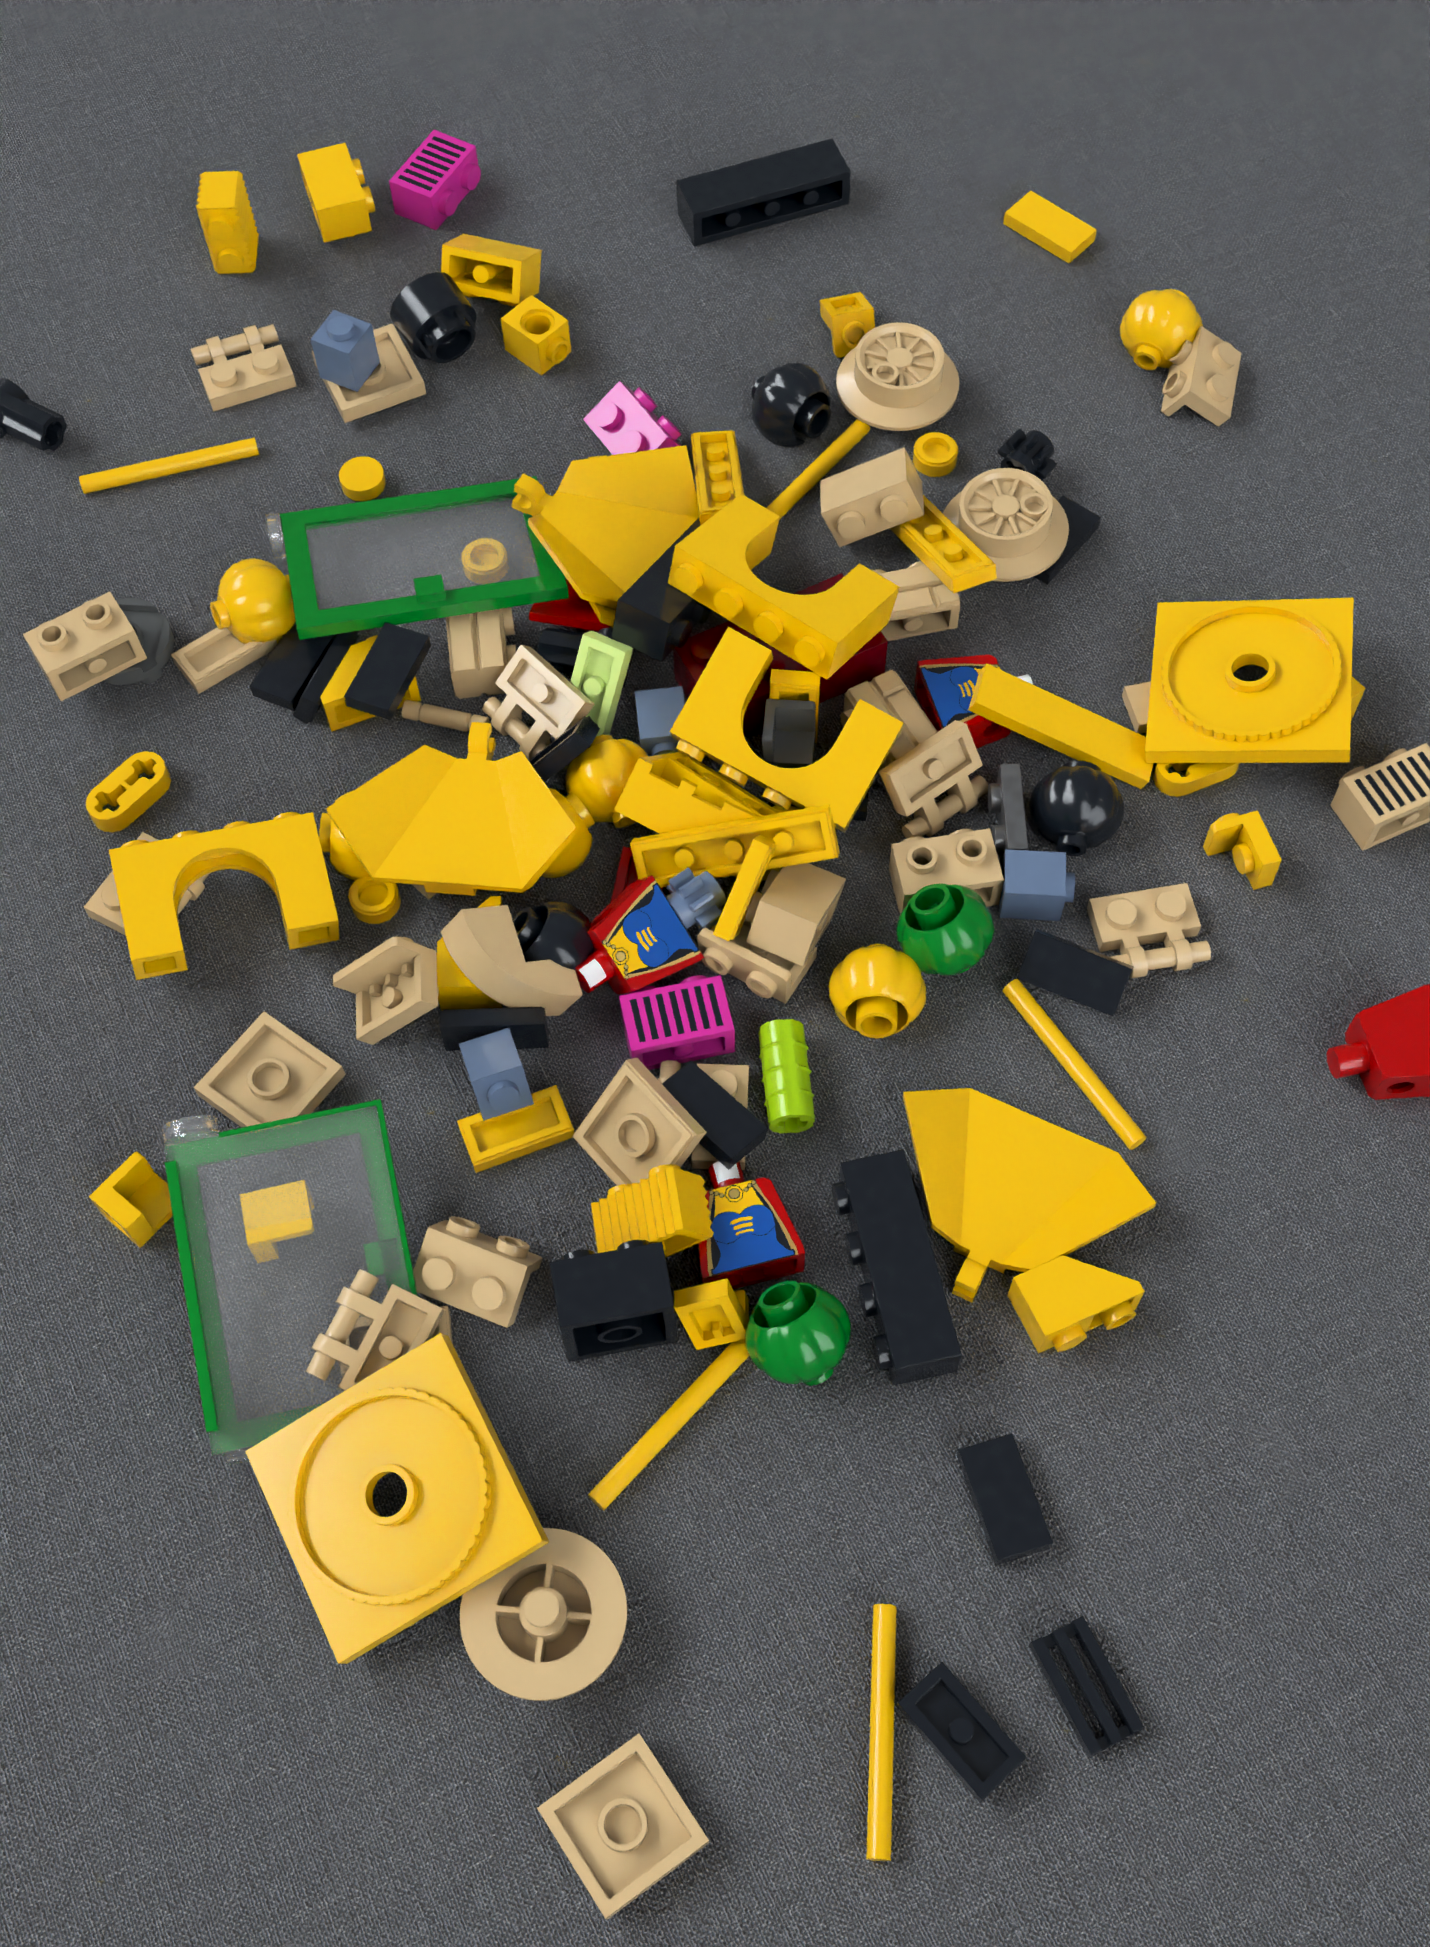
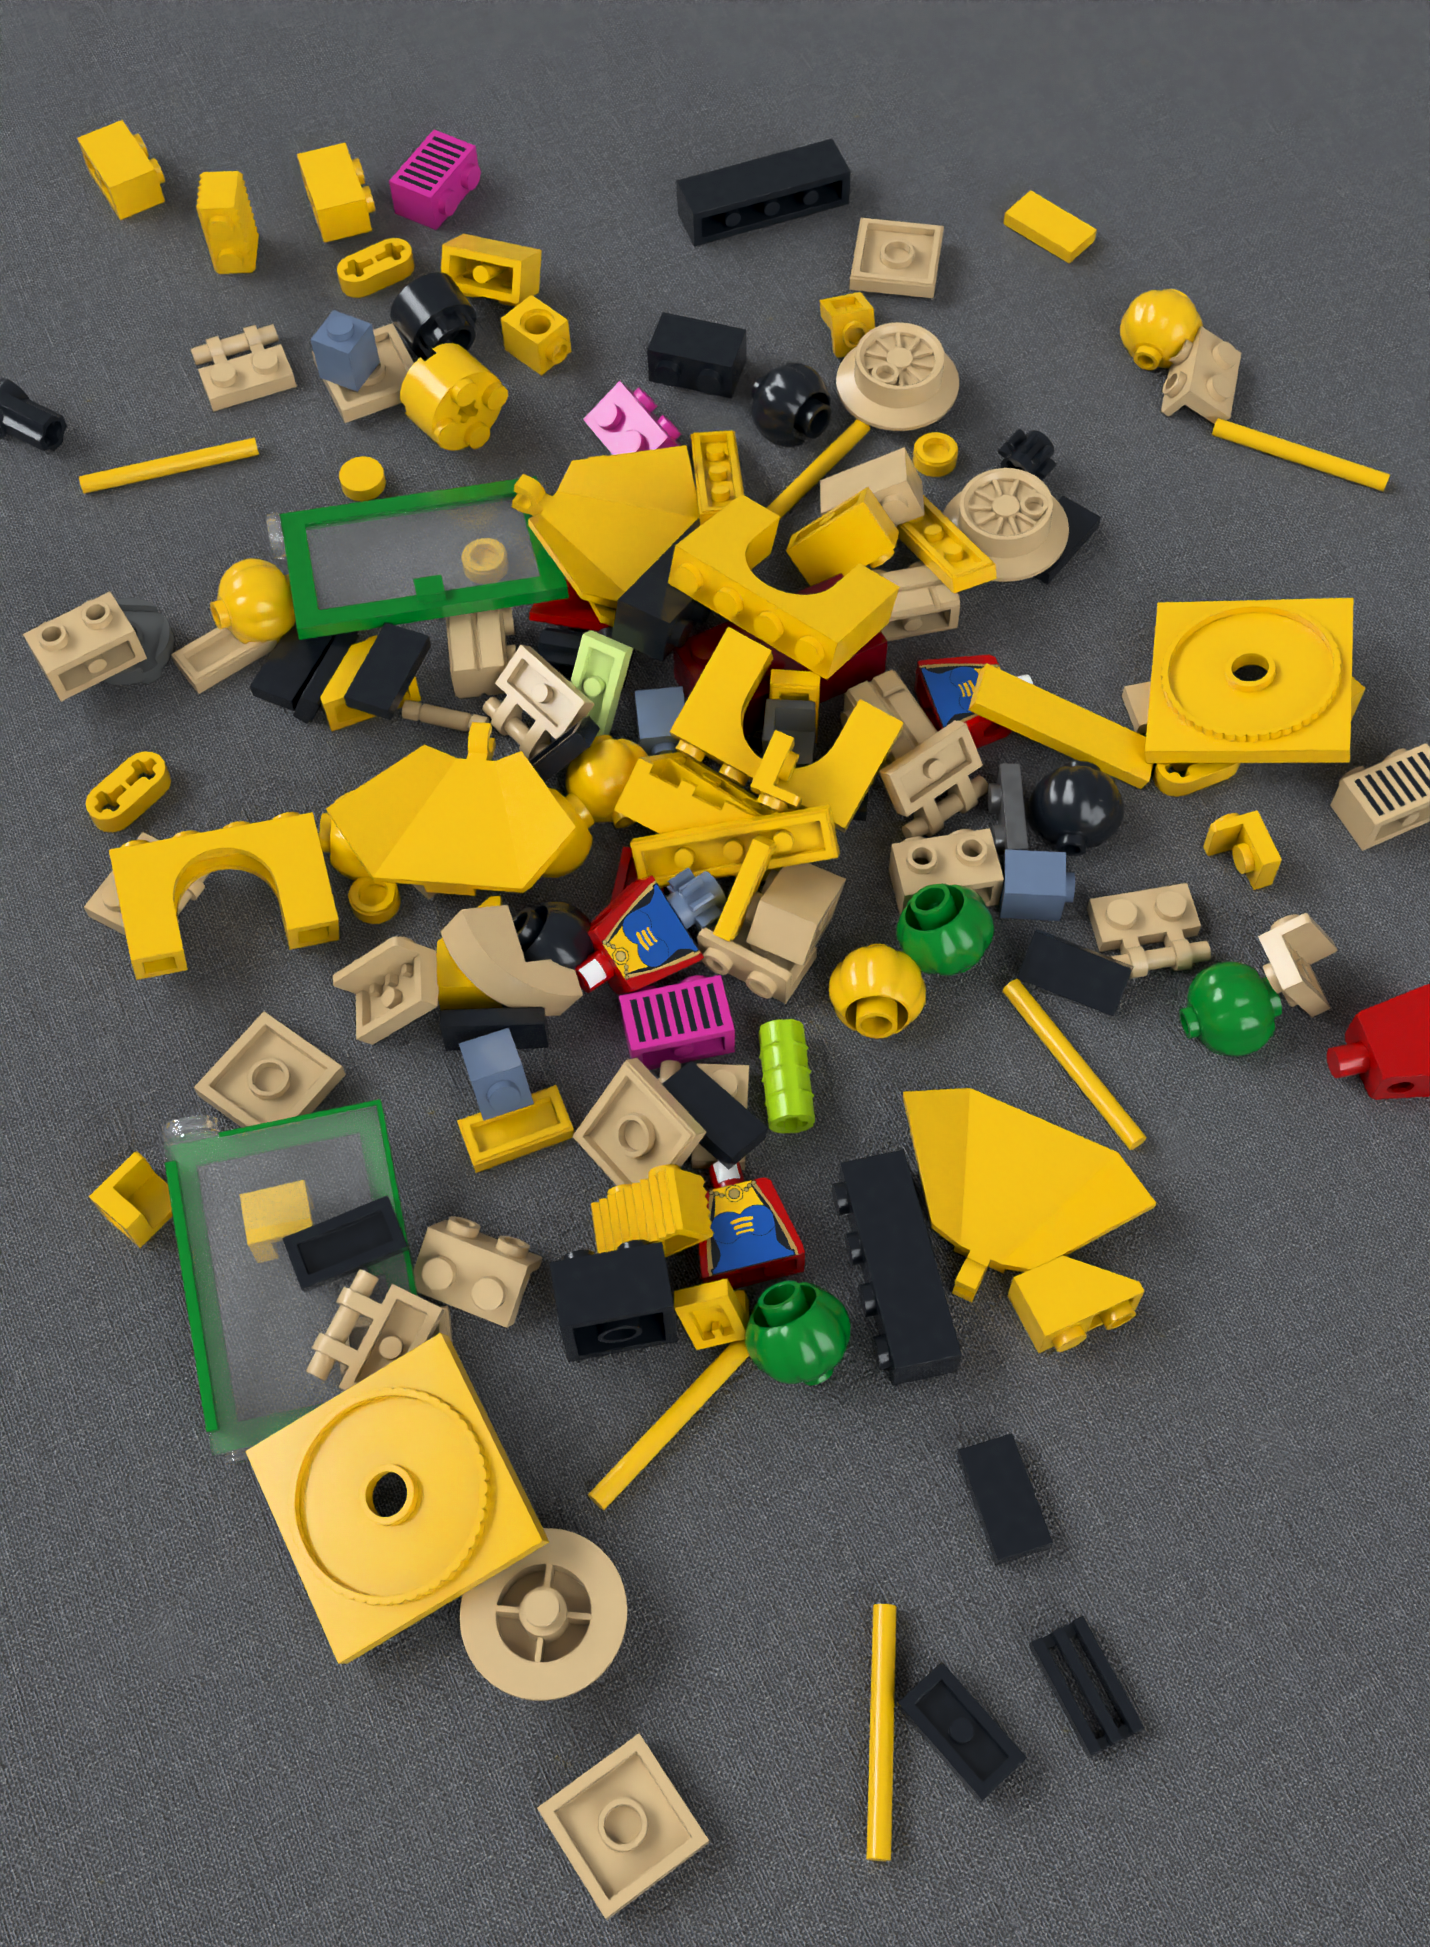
(122, 169): none -> yellow brick
(345, 1244): none -> black tile
(375, 267): none -> yellow beam
(453, 398): none -> yellow brick
(697, 355): none -> black brick
(775, 765): none -> yellow bracket
(843, 538): none -> yellow brick
(896, 258): none -> tan plate
(1230, 1009): none -> green plant
(1291, 949): none -> tan bracket
(1300, 454): none -> yellow bar

